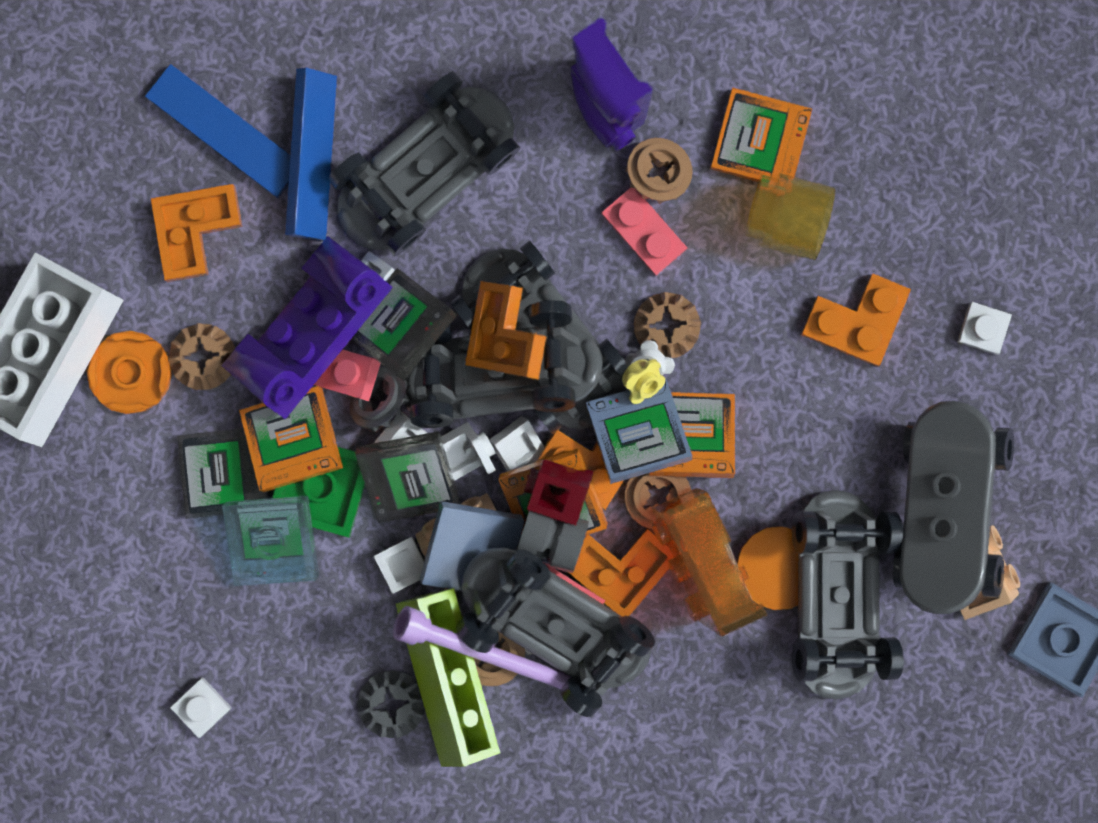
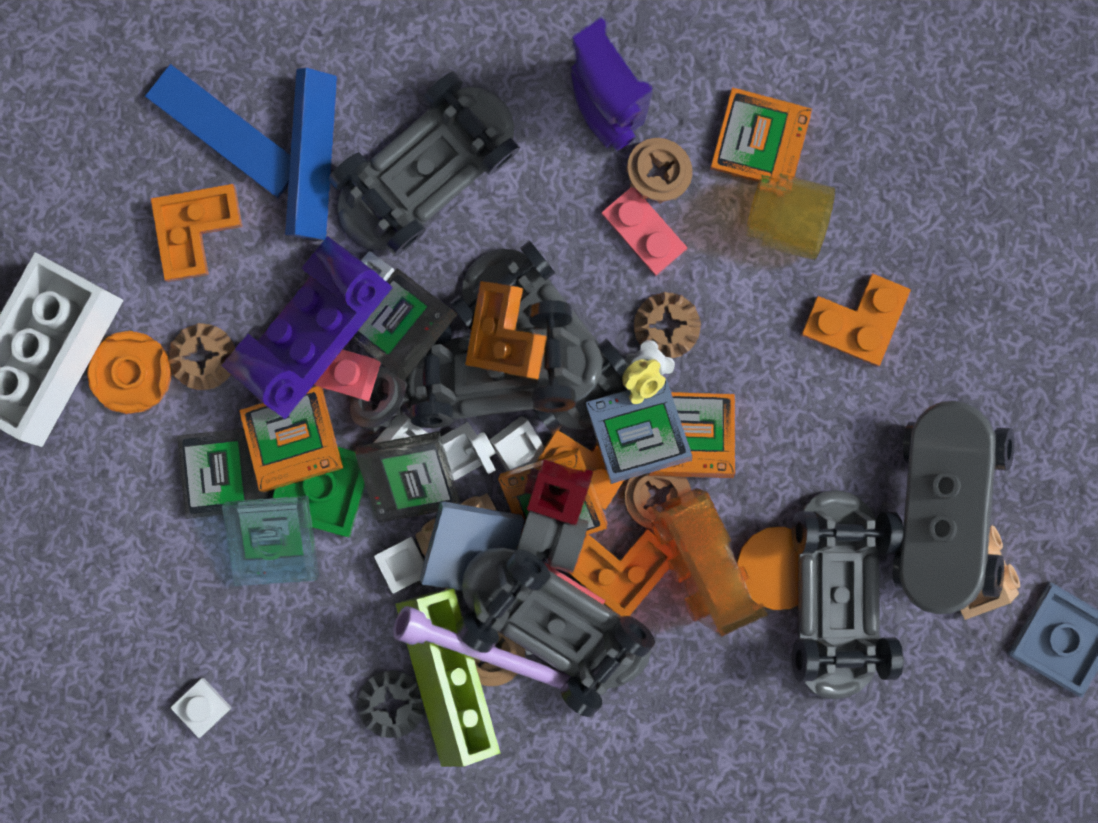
(984, 328): white plate -> none

